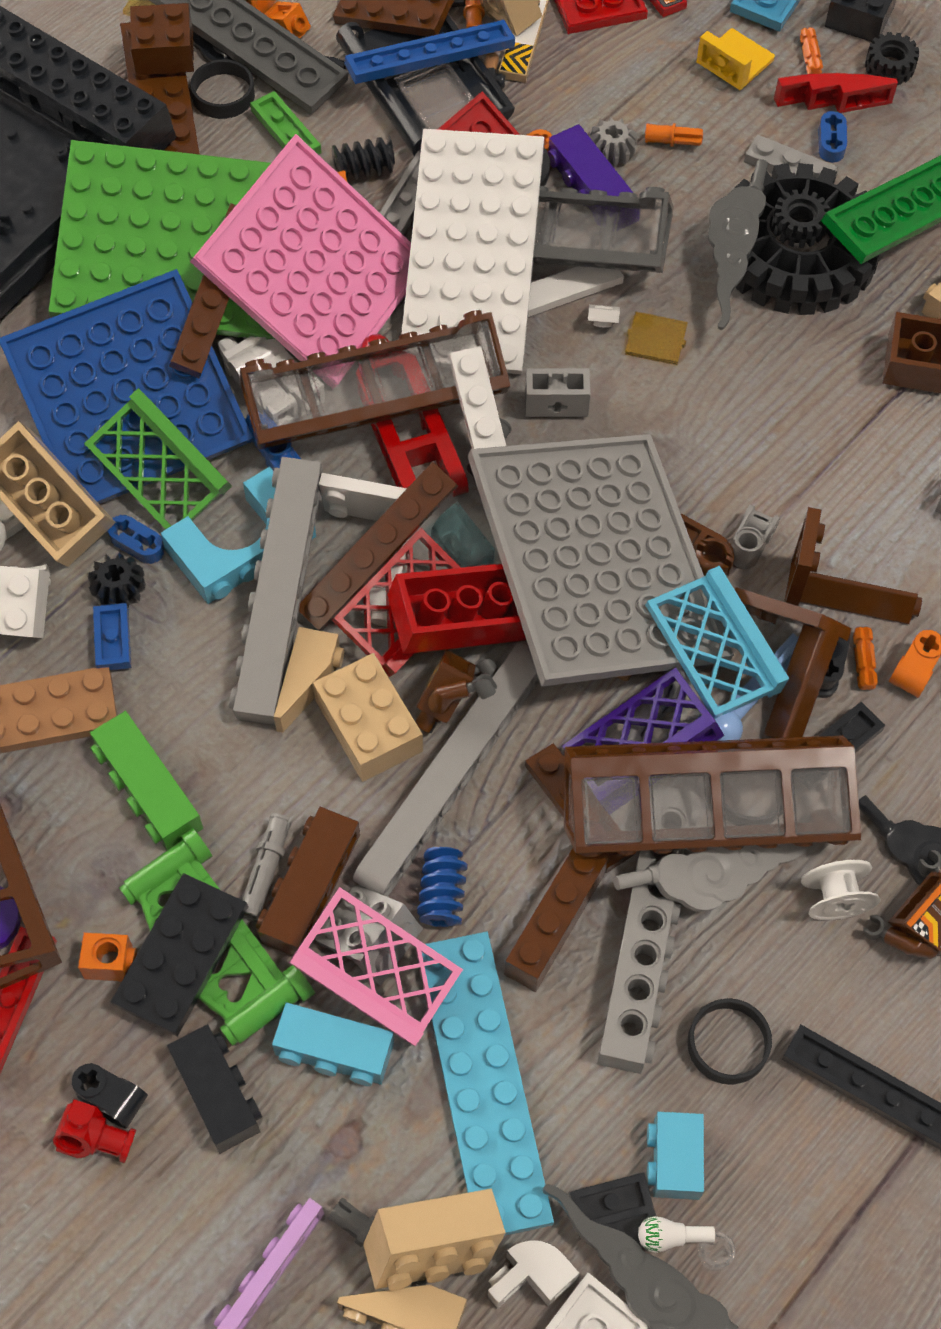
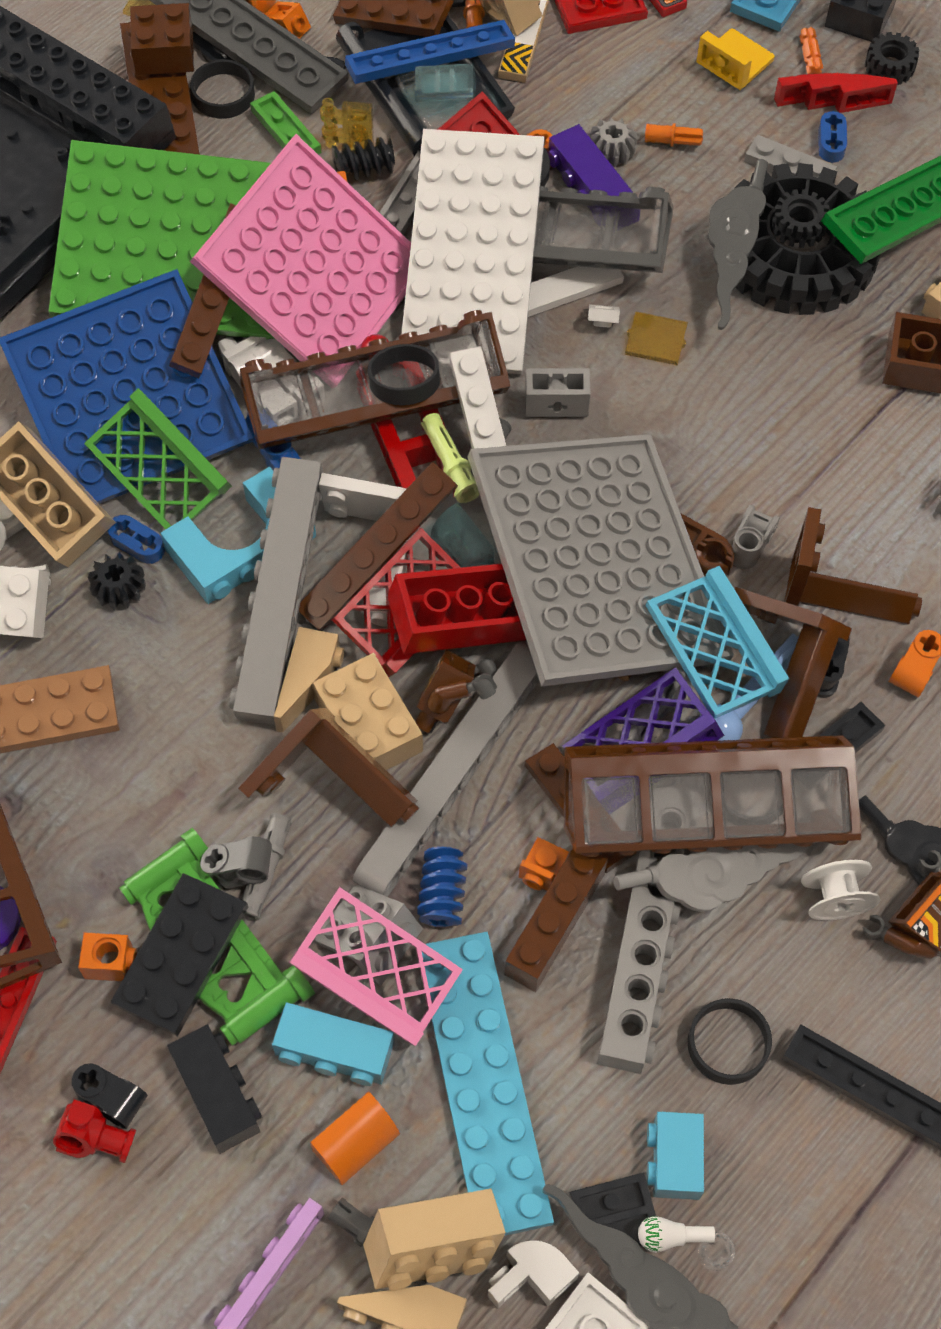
(112, 636): blue plate -> none
(145, 779): bright green brick -> none
(238, 861): none -> dark grey piece
(309, 880): reddish brown brick -> none
(343, 757): none -> reddish brown piece
(355, 1138): none -> orange brick
(356, 122): none -> clear yellow plate
(402, 353): none -> black tyre
(445, 83): none -> clear light blue brick
(454, 465): none -> yellowish green pin
(491, 62): arm -> none
(542, 864): none -> orange bracket
(865, 658): orange axle -> none

